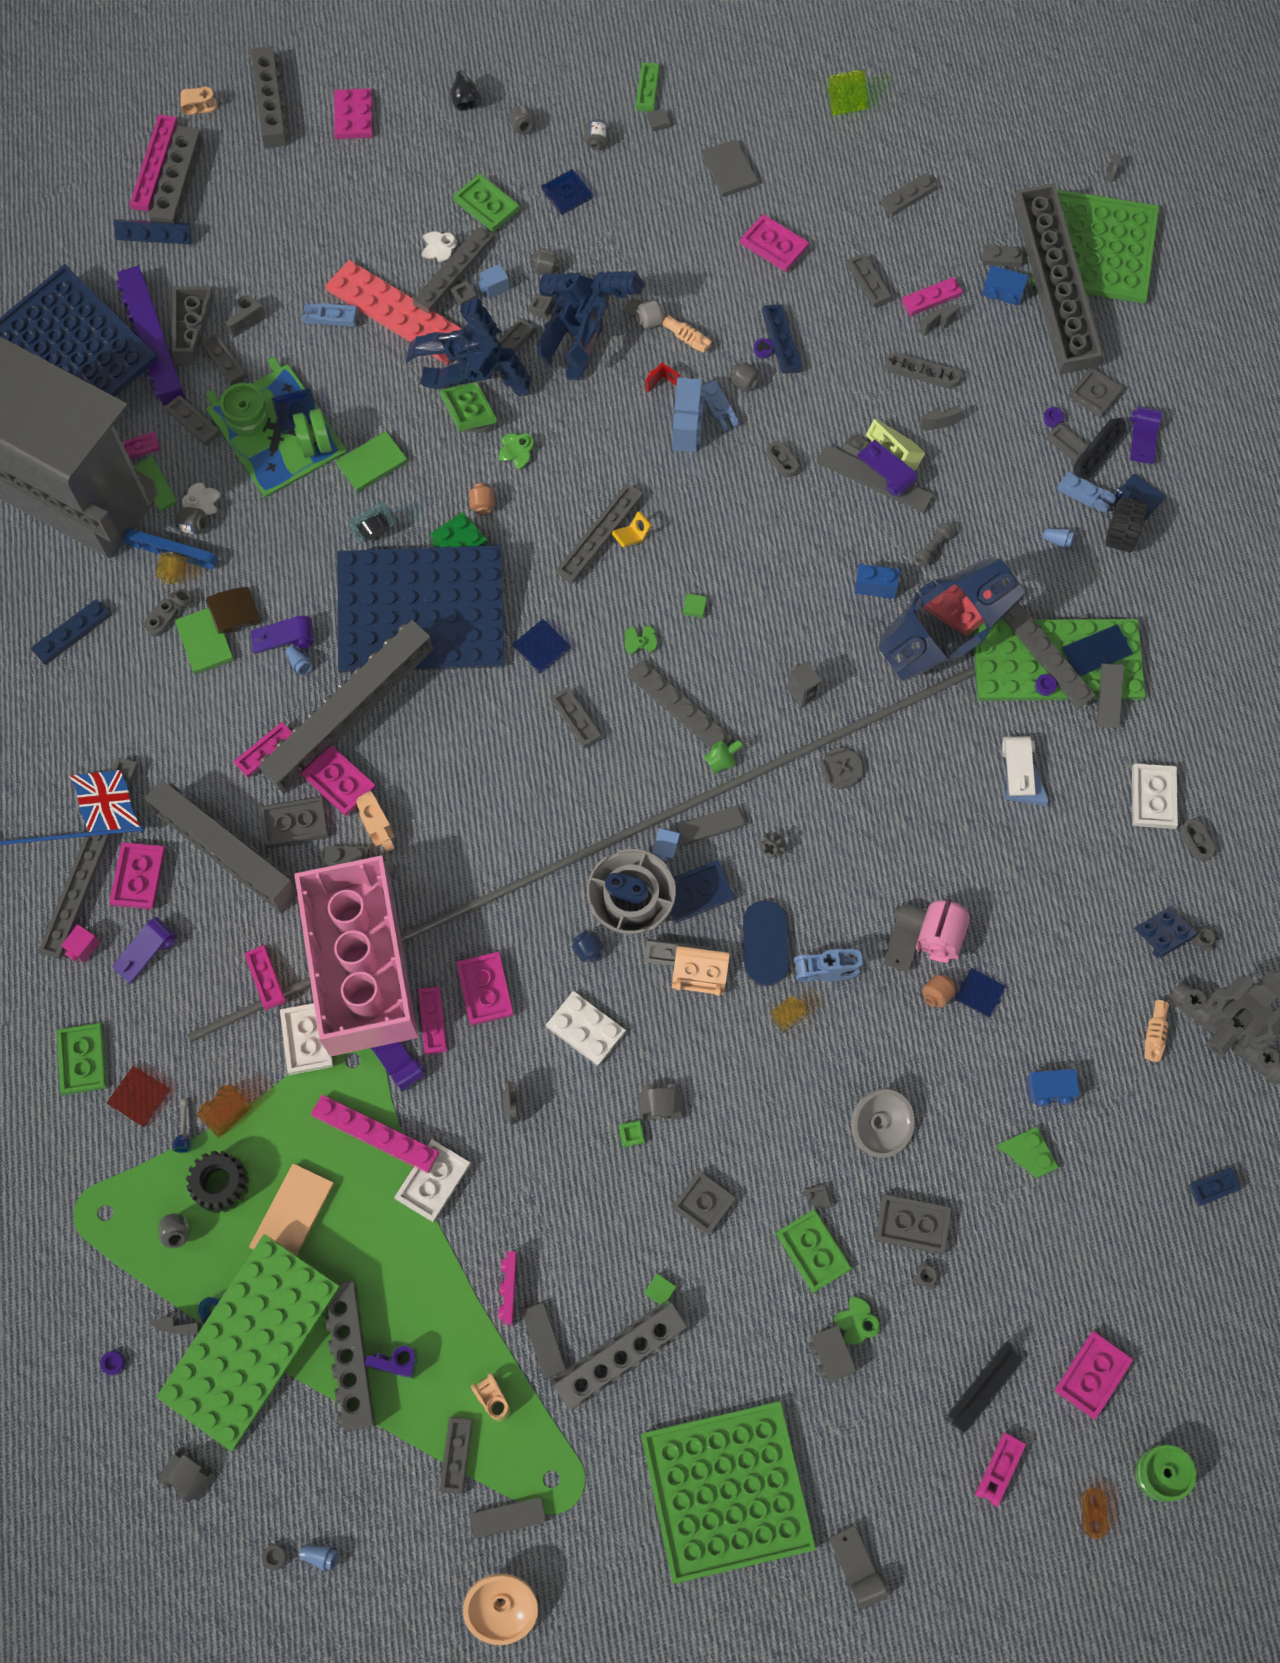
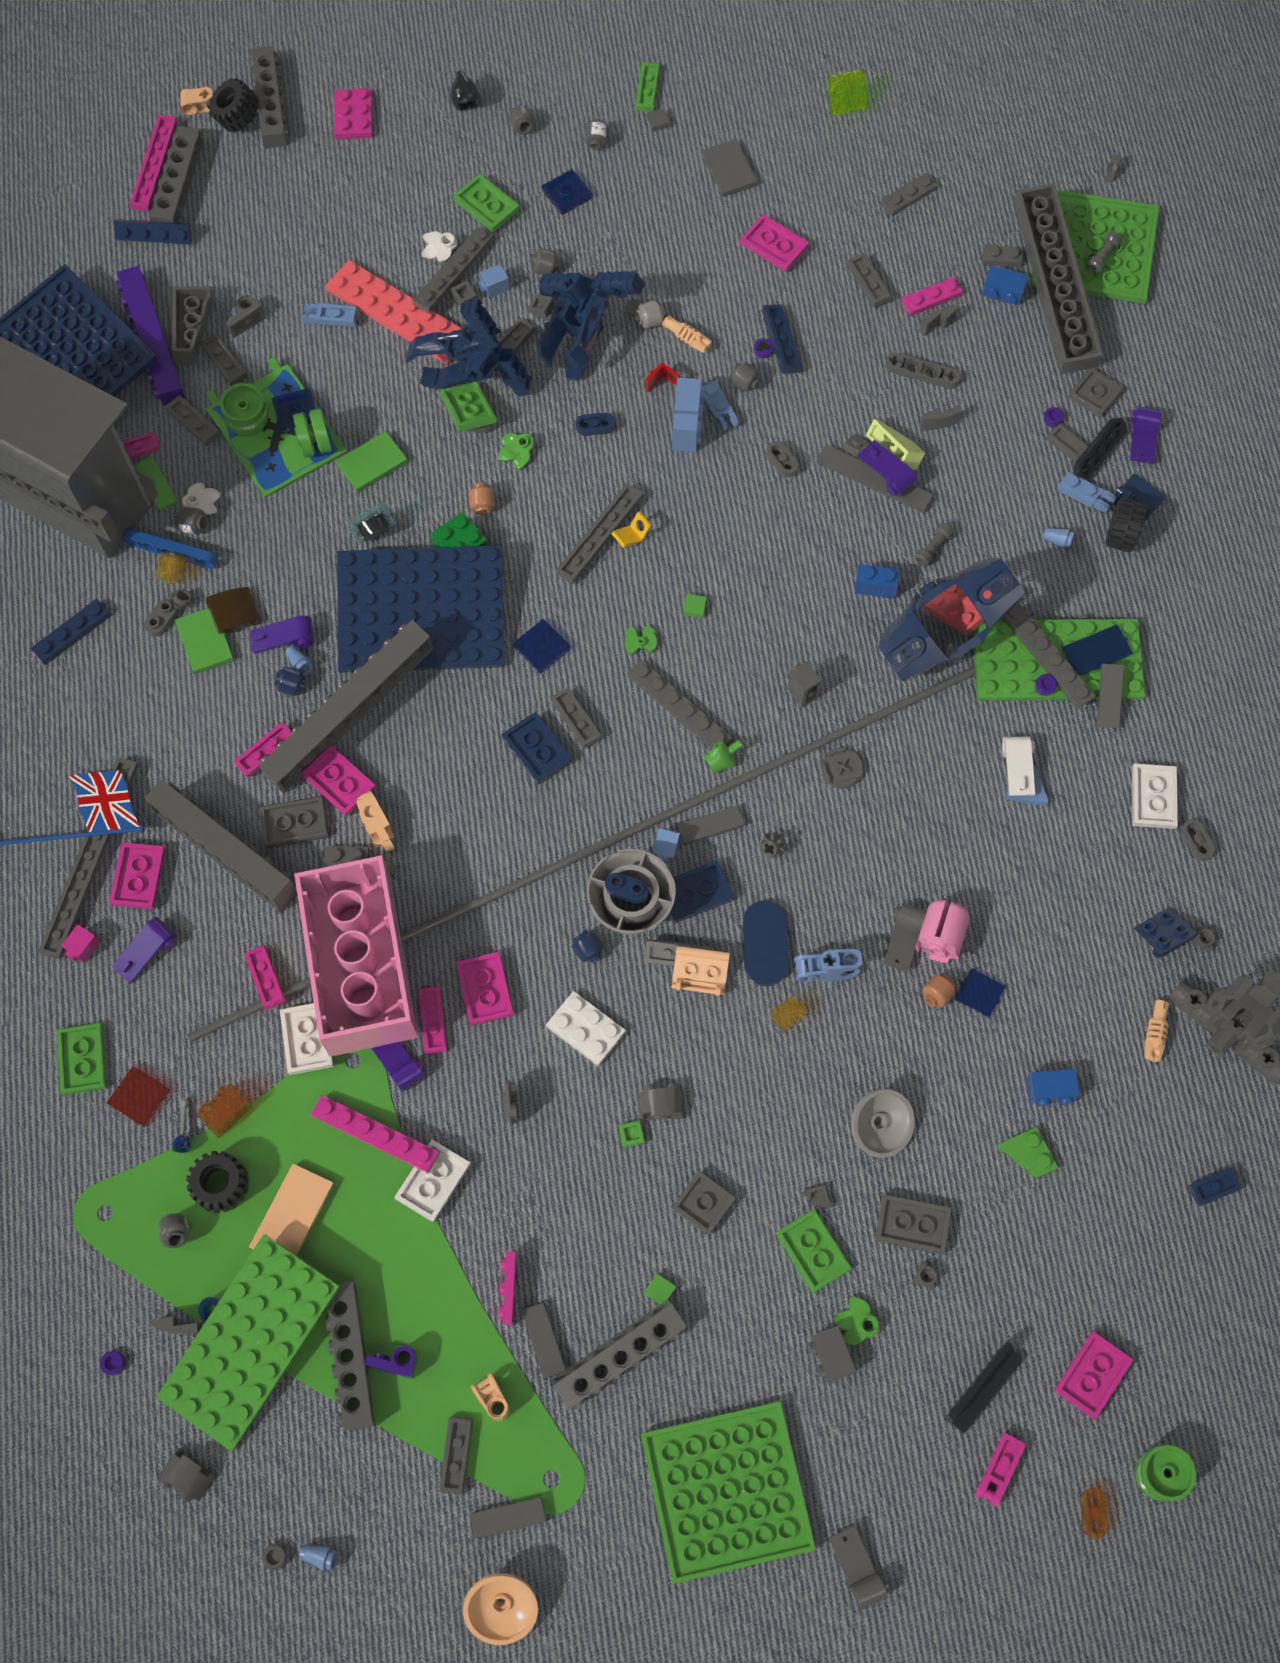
(233, 105): none -> black tyre
(289, 681): none -> dark blue head
(536, 748): none -> dark blue plate
(594, 423): none -> dark blue plate
(1097, 262): none -> dark grey piece

